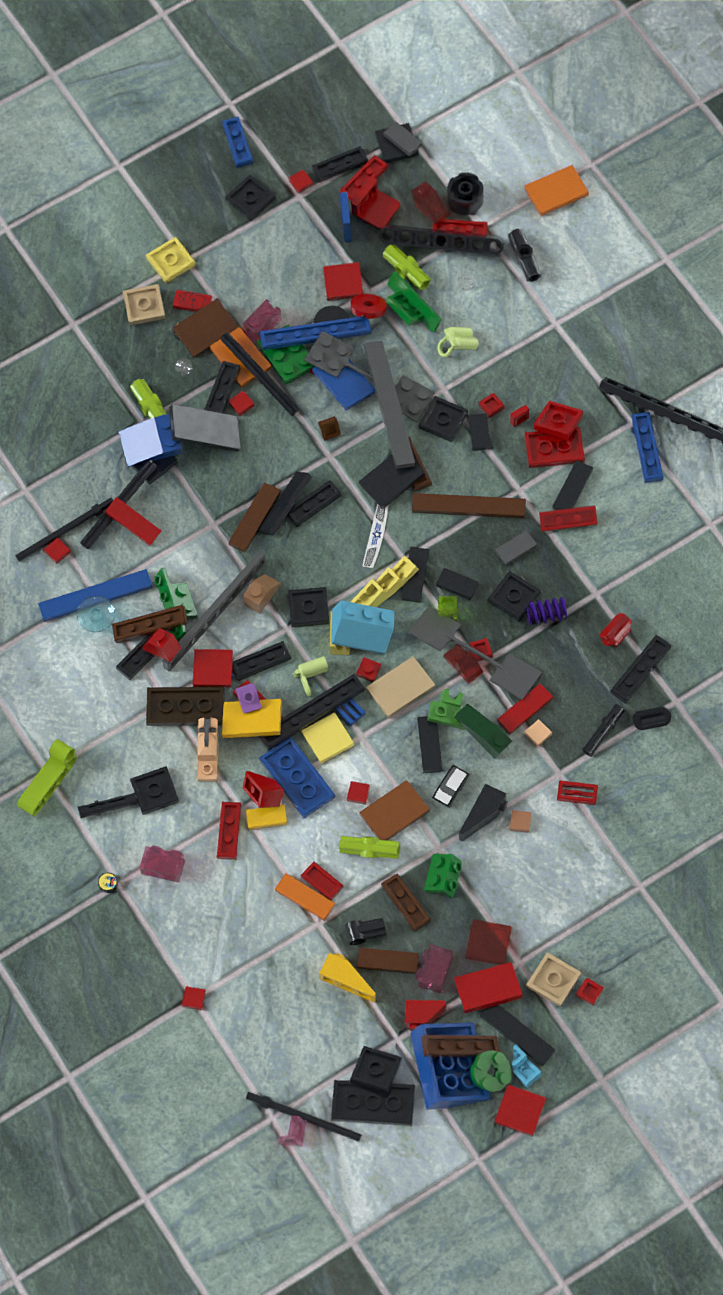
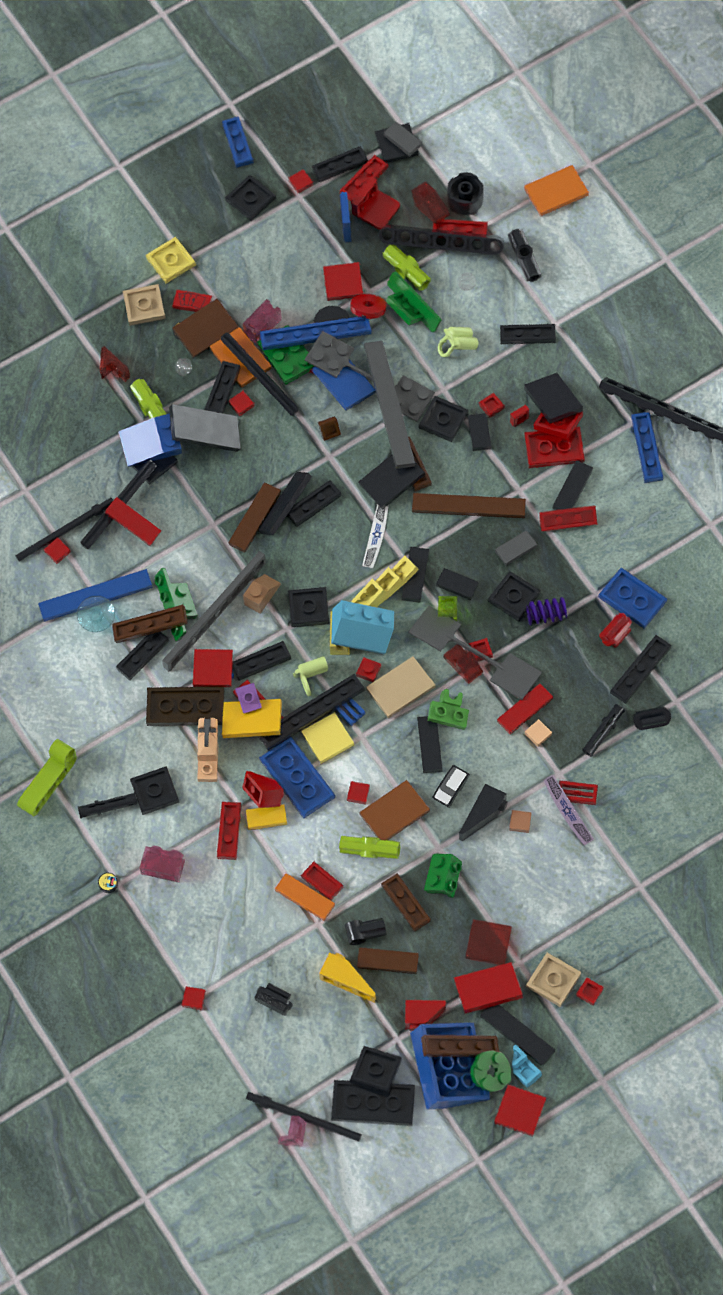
(110, 363): none -> clear red slope
(162, 645): red slope -> none
(274, 998): none -> black piece
(435, 968): clear pink brick -> none
(483, 730): dark green slope -> none
(527, 334): none -> black tile
(553, 398): none -> black tile
(567, 810): none -> clear purple sticker
(632, 598): none -> blue tile

